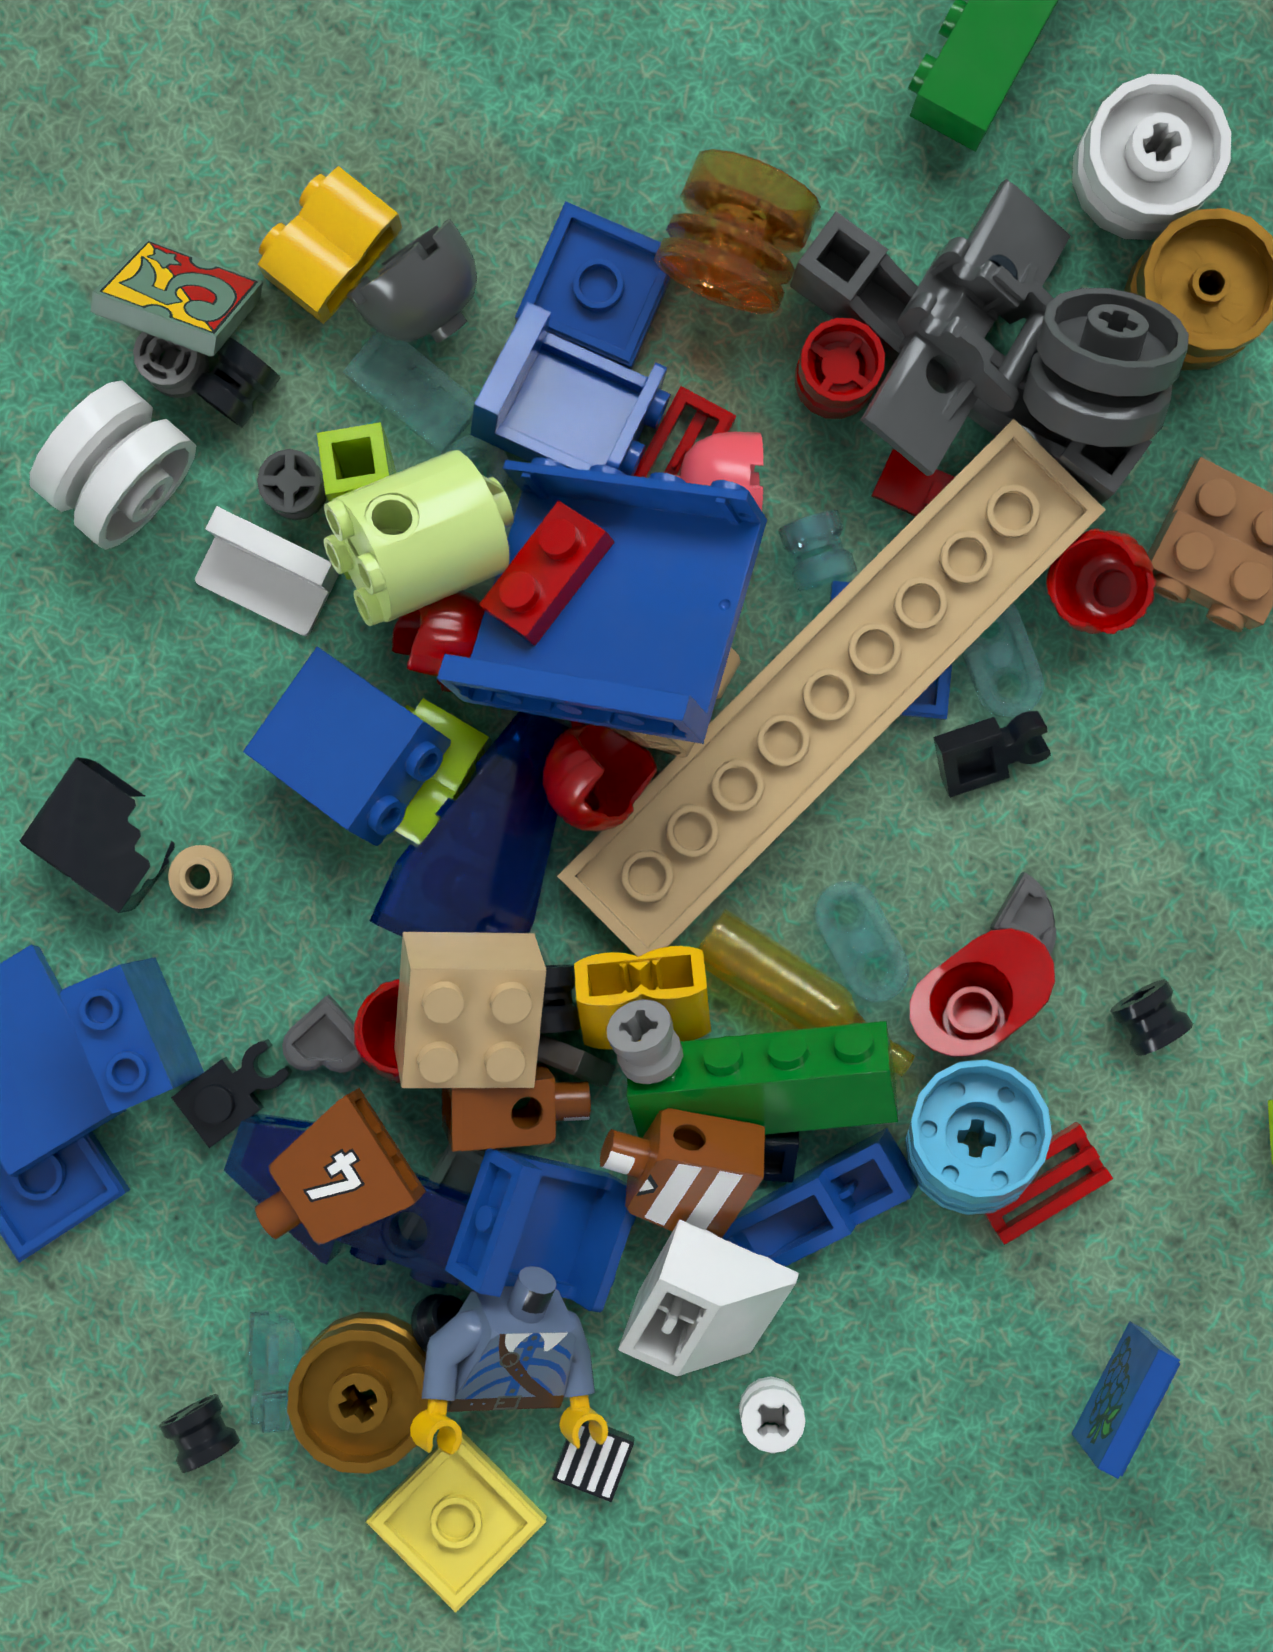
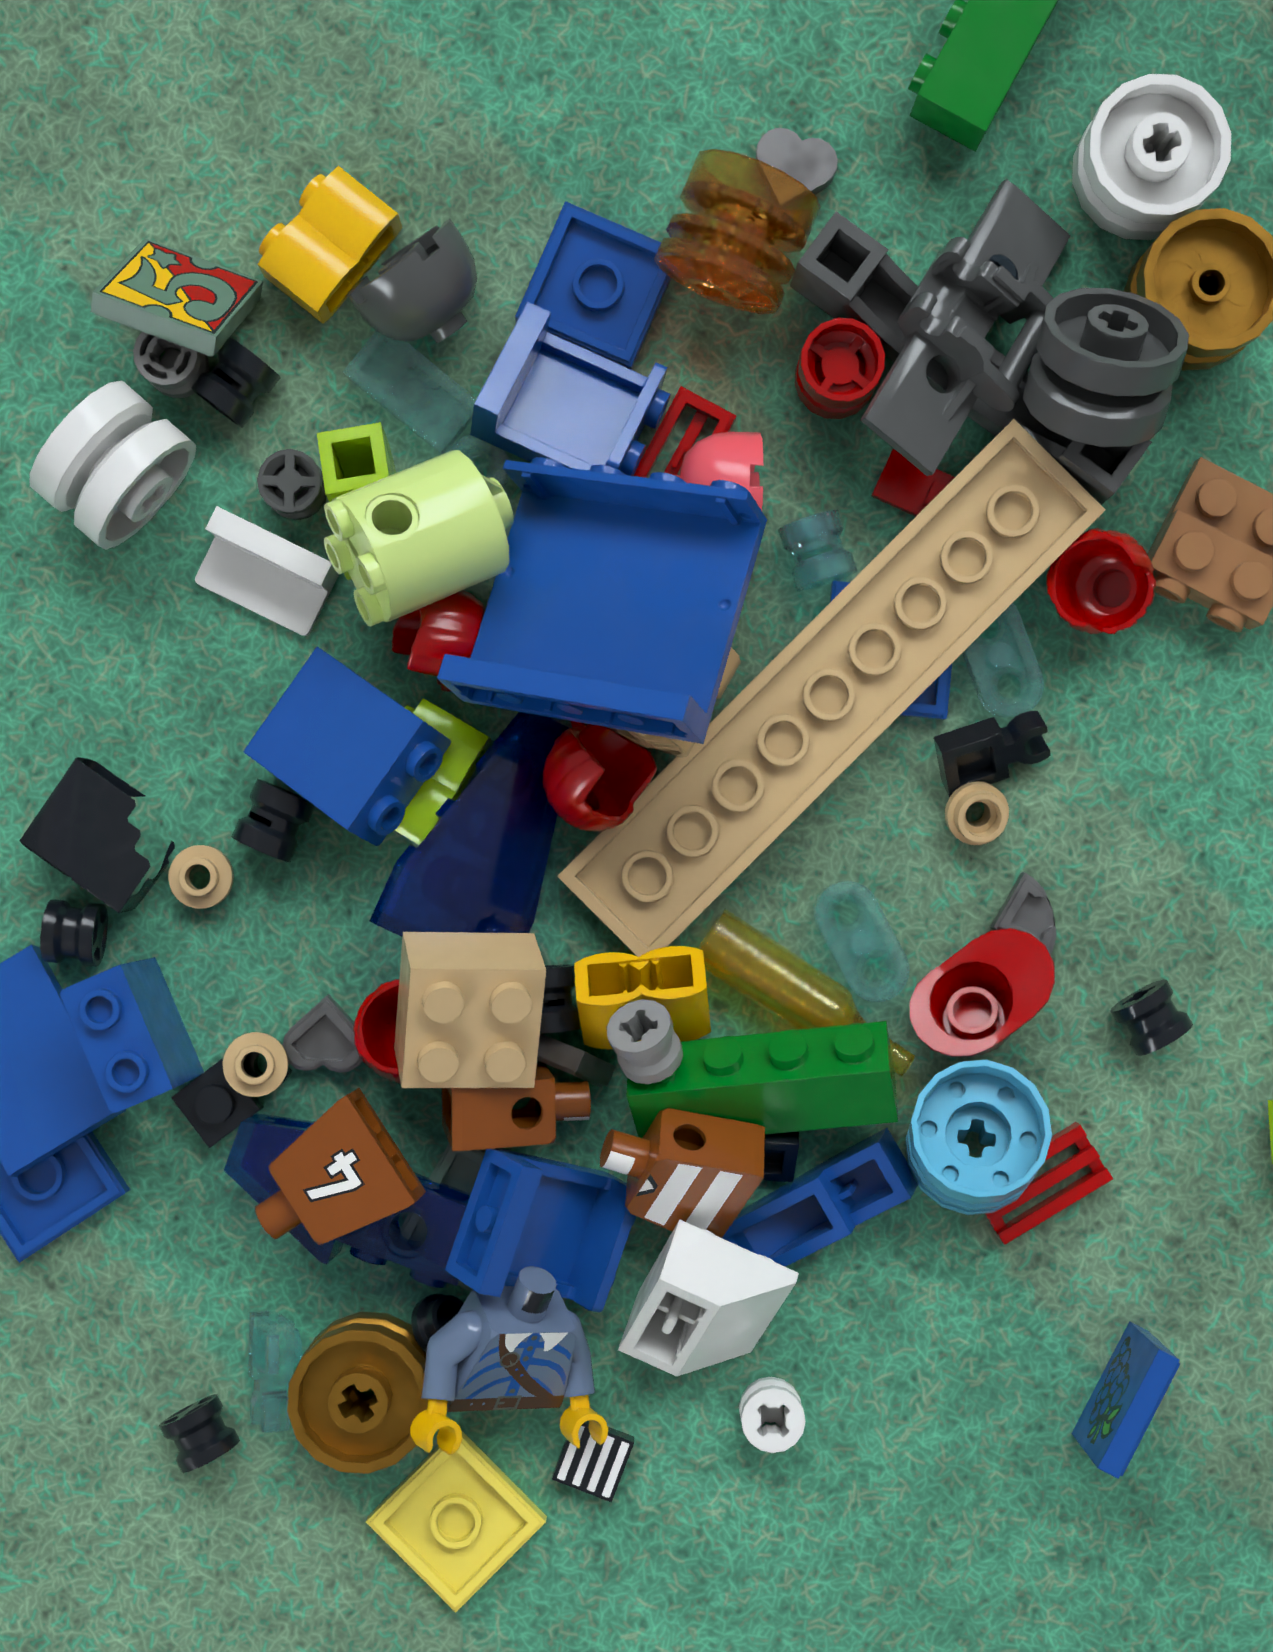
(74, 932): none -> black wheel
(273, 821): none -> black wheel
(276, 1064): none -> tan plate
(547, 572): red plate -> none
(807, 160): none -> flat silver tile
(989, 825): none -> tan plate

